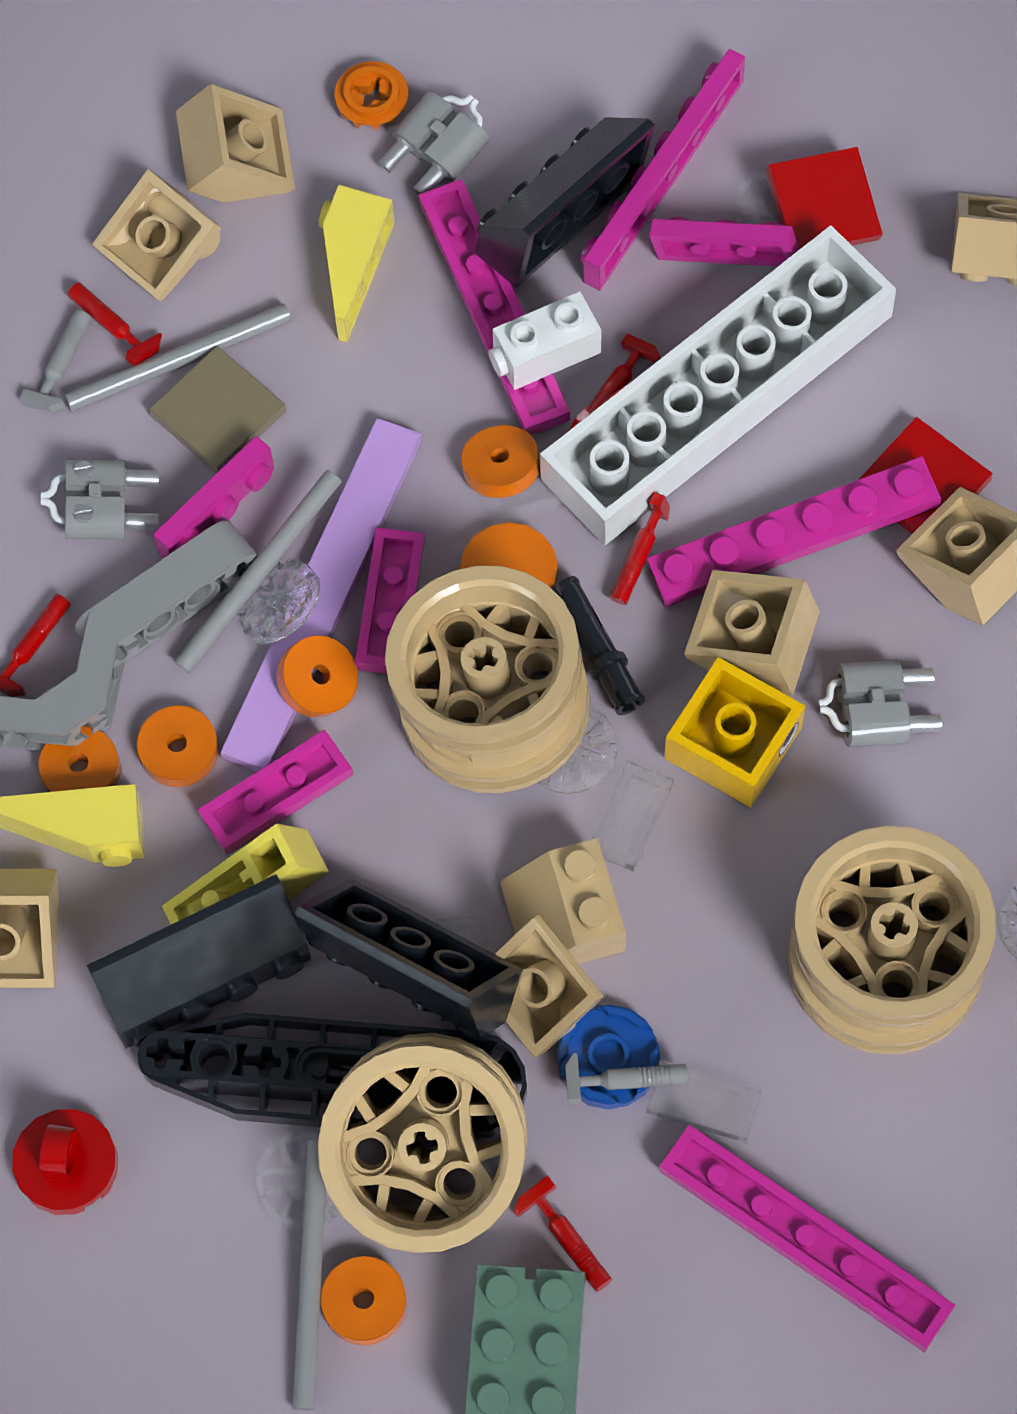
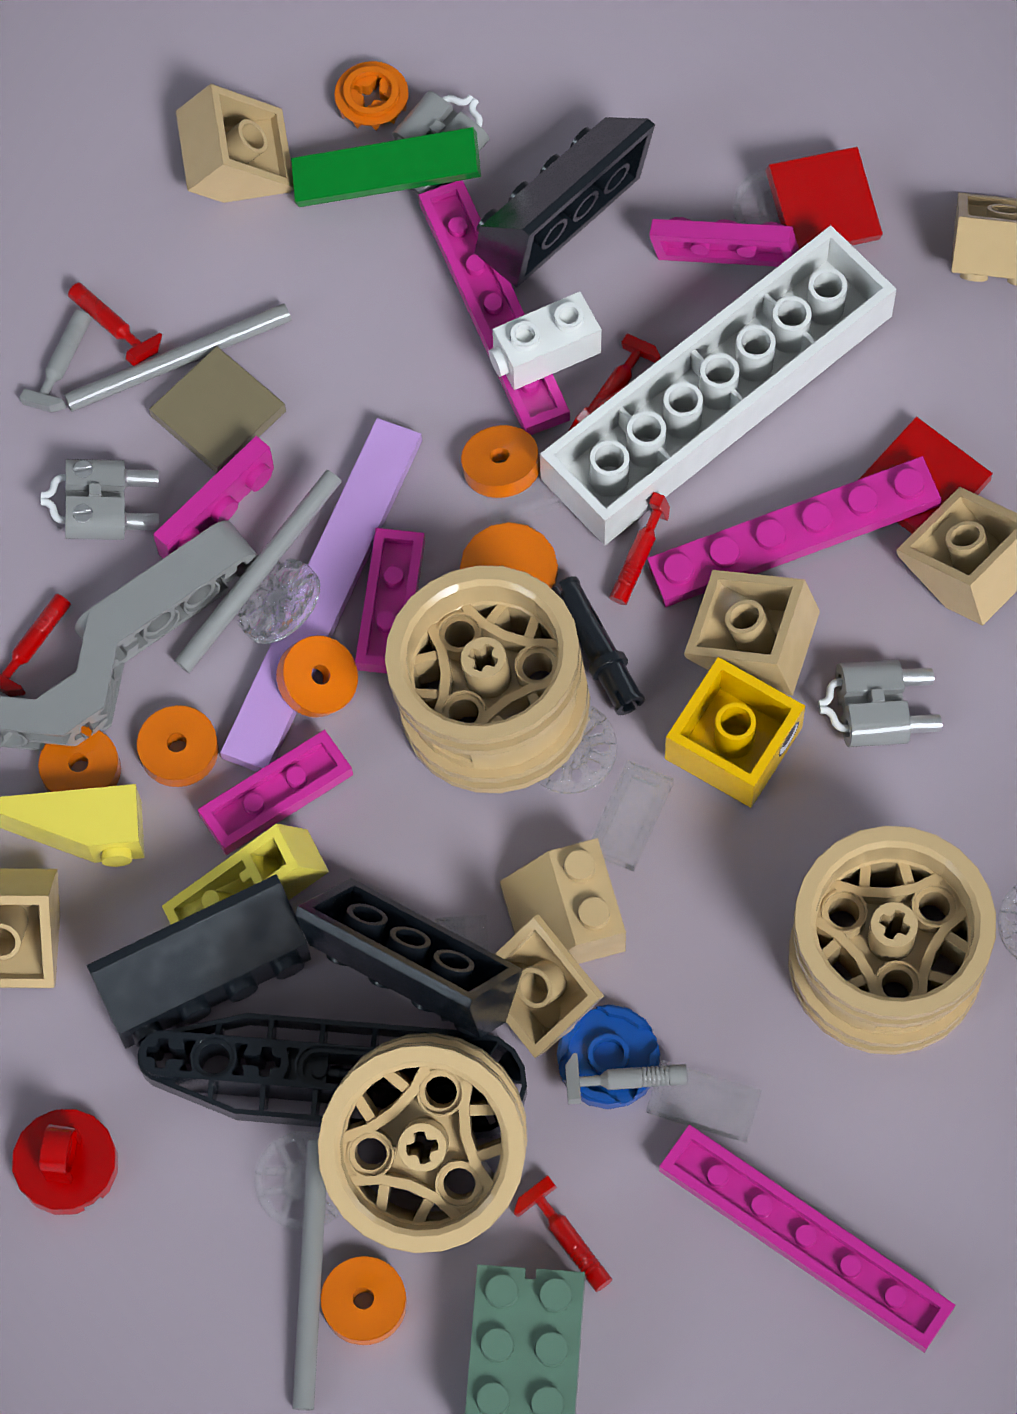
(158, 235): tan slope -> none
(355, 237): light yellow slope -> none
(386, 167): none -> green tile
(670, 158): dark pink plate -> none

